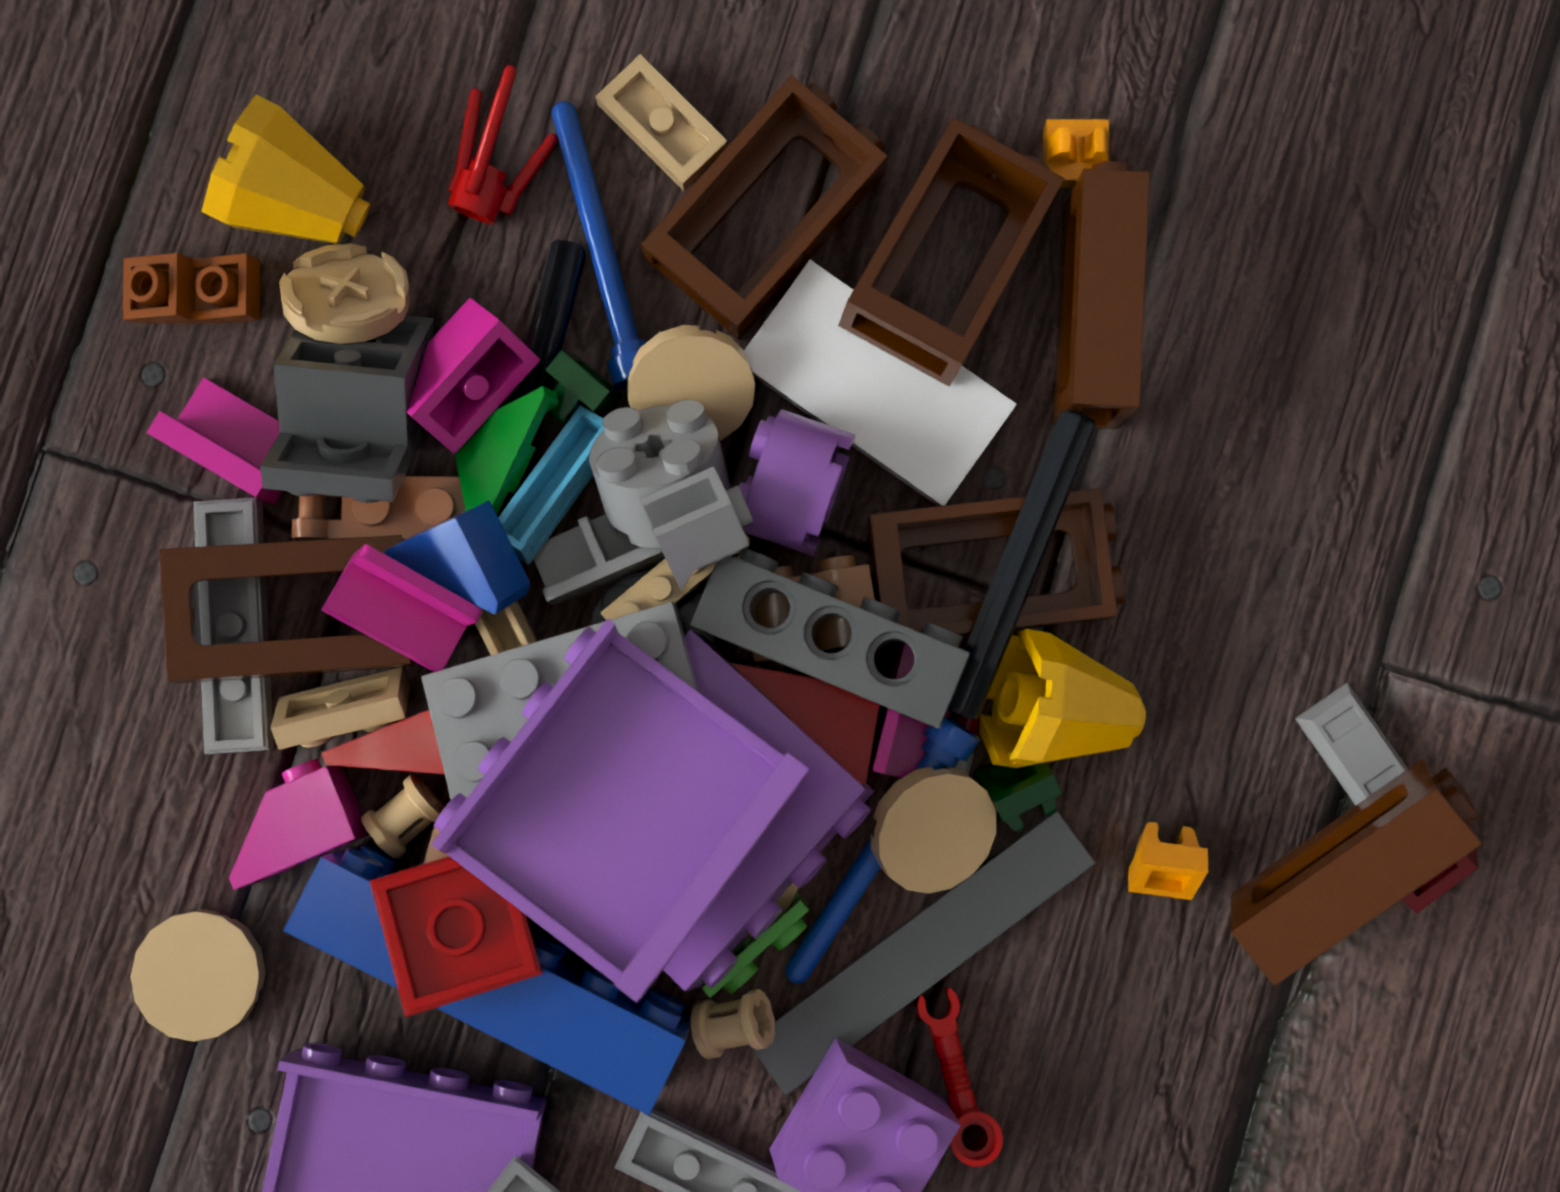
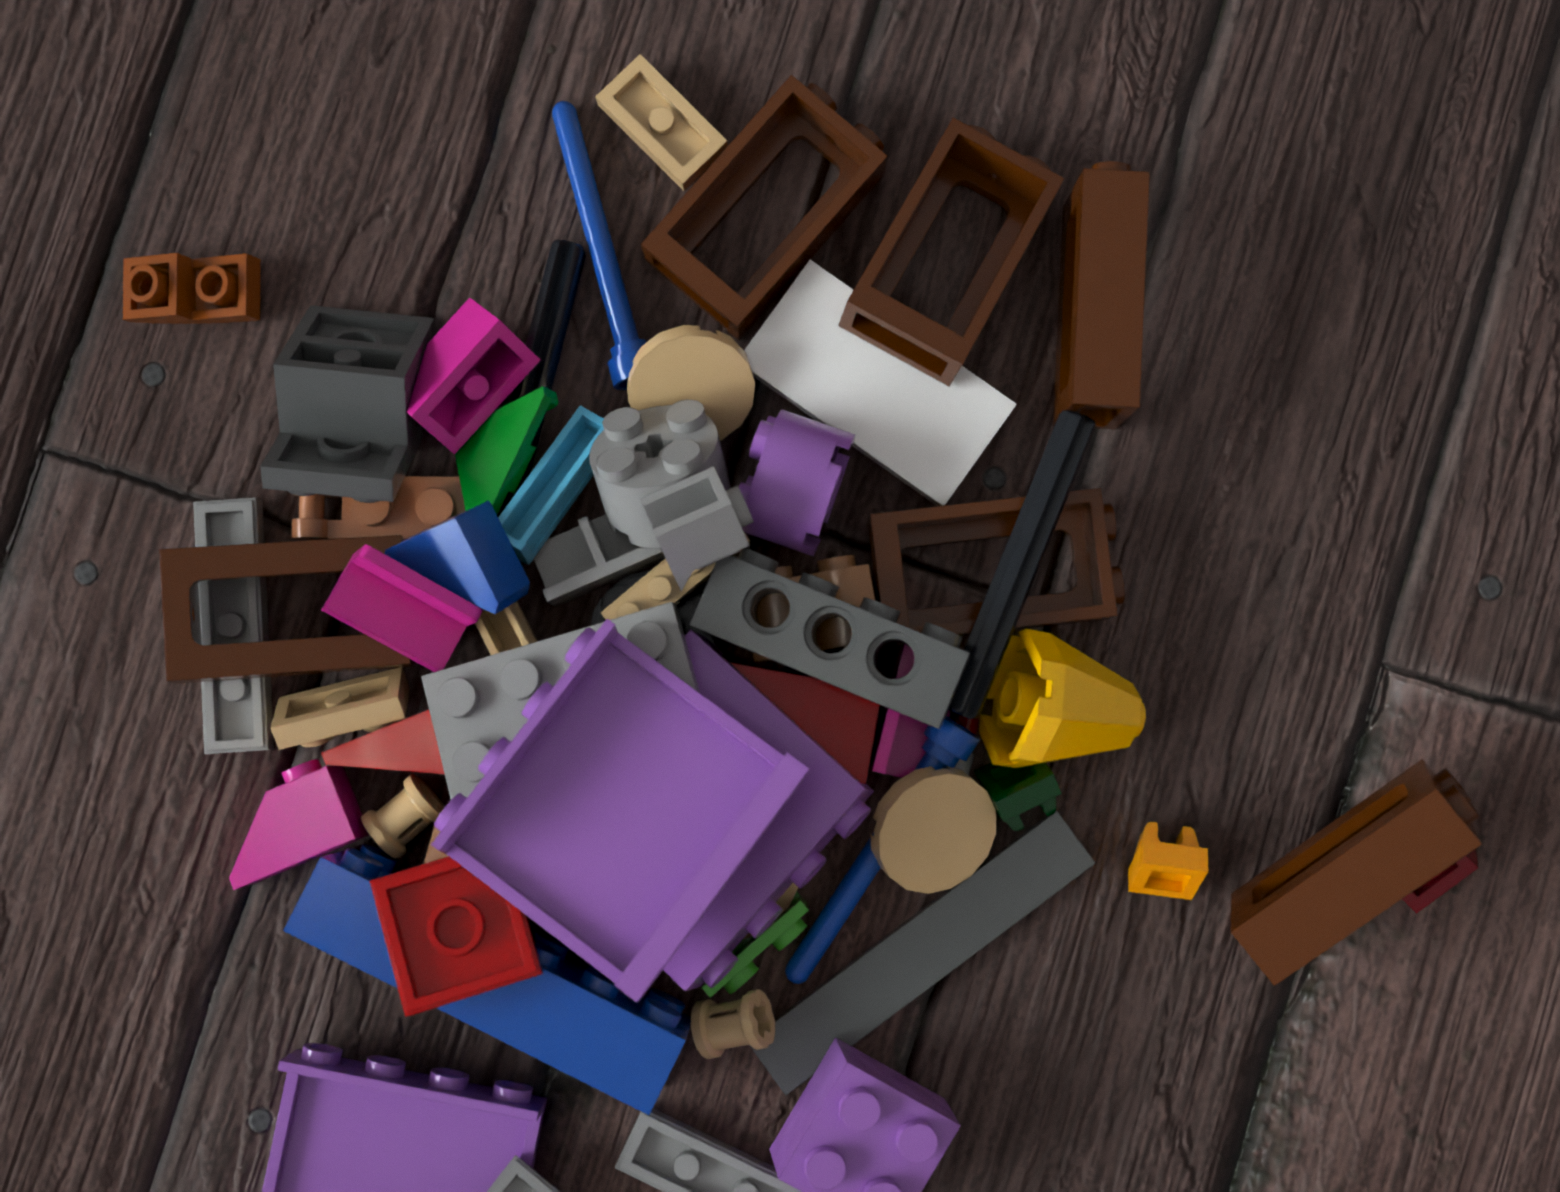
(197, 975): tan tile -> none
(222, 436): dark pink panel -> none
(283, 181): yellow cone -> none
(345, 294): tan tile -> none
(476, 185): red plant -> none
(578, 387): dark green tile -> none
(960, 1094): red brick -> none
(1074, 145): light orange tile -> none
(1351, 743): light grey tile -> none

